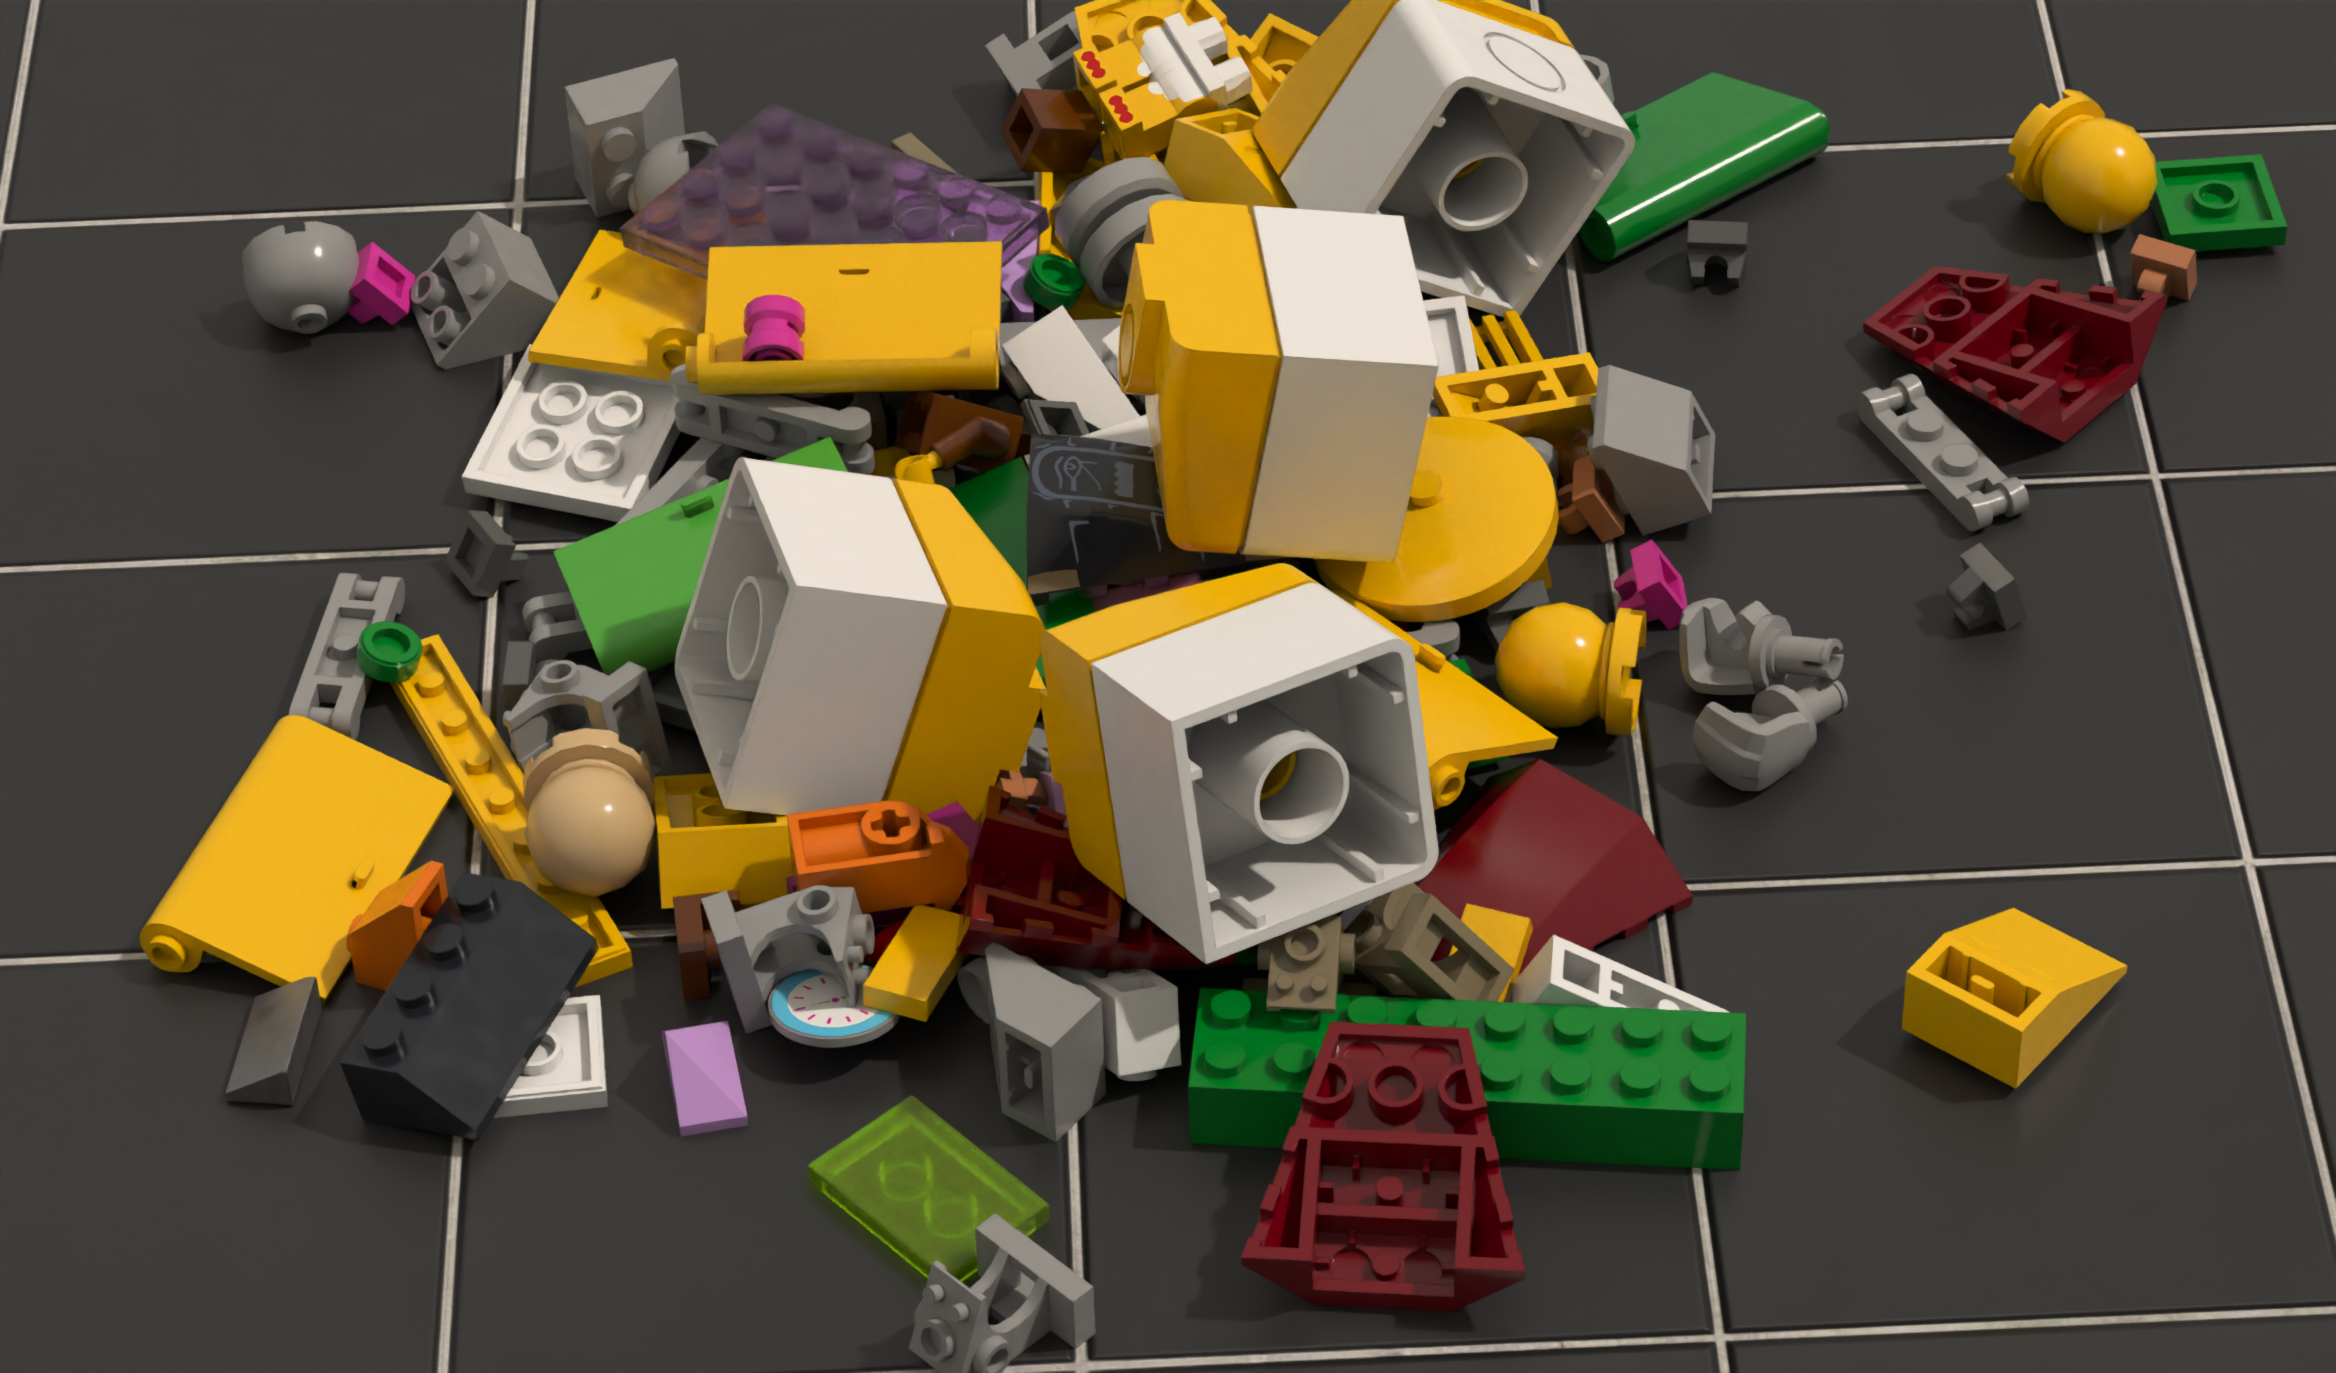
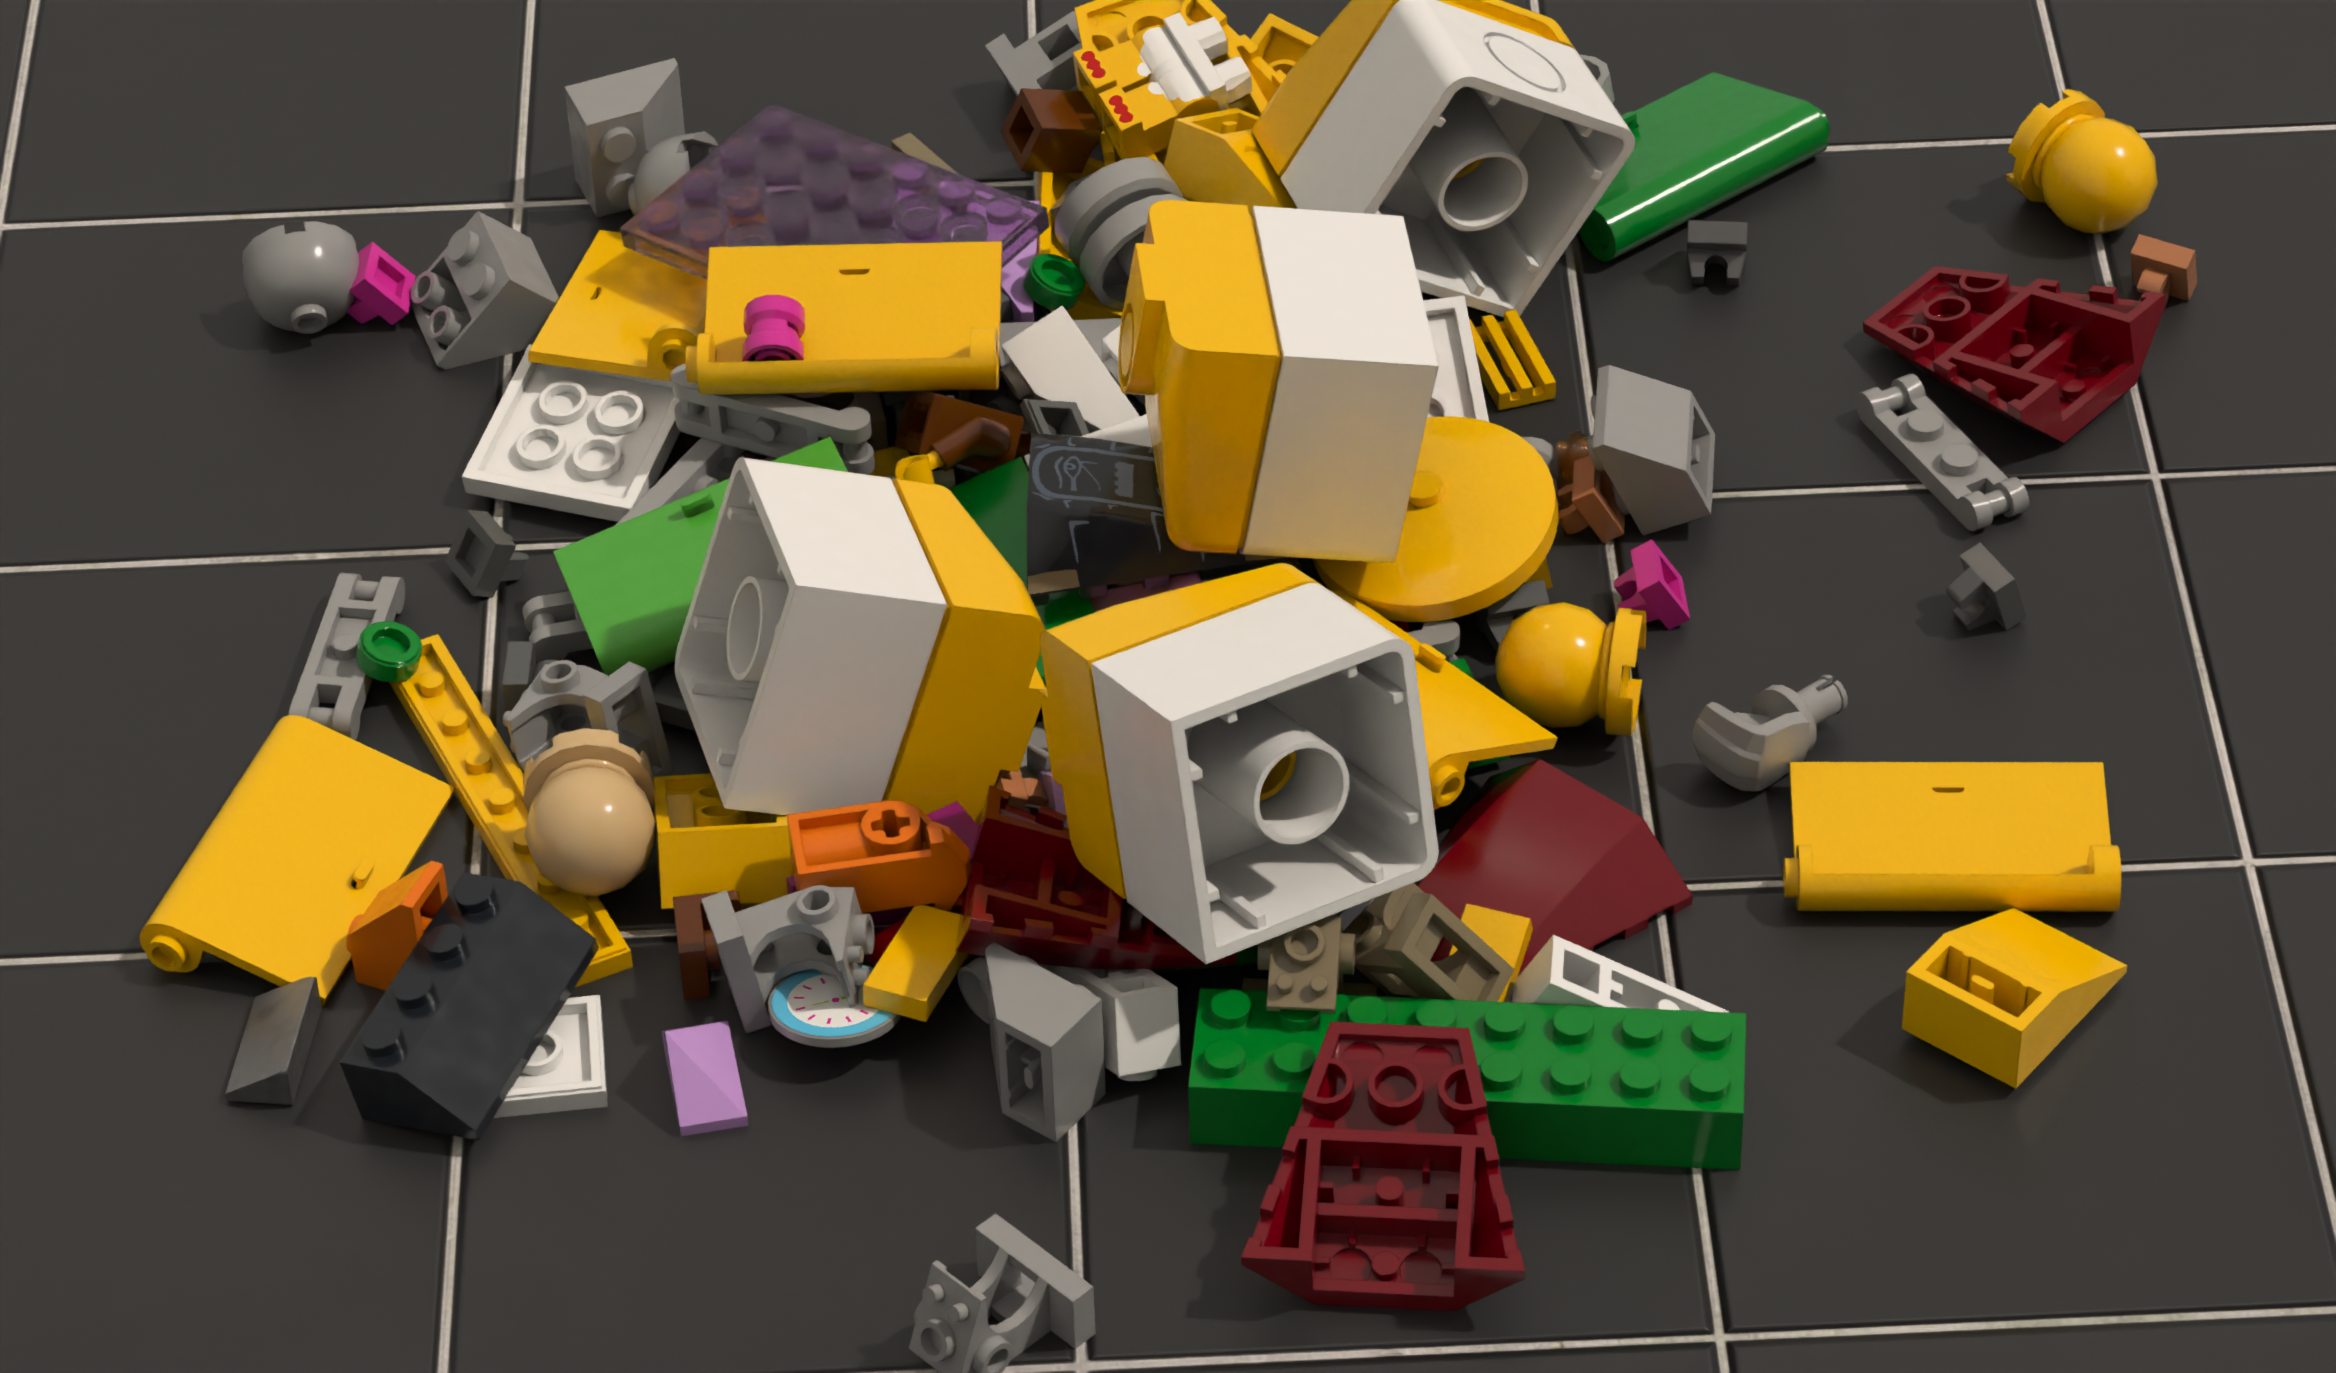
(924, 1188): clear neon green tile -> none
(1529, 398): yellow slope -> none
(1748, 651): light grey piece -> none
(1951, 837): none -> yellow door
(2218, 203): green plate -> none

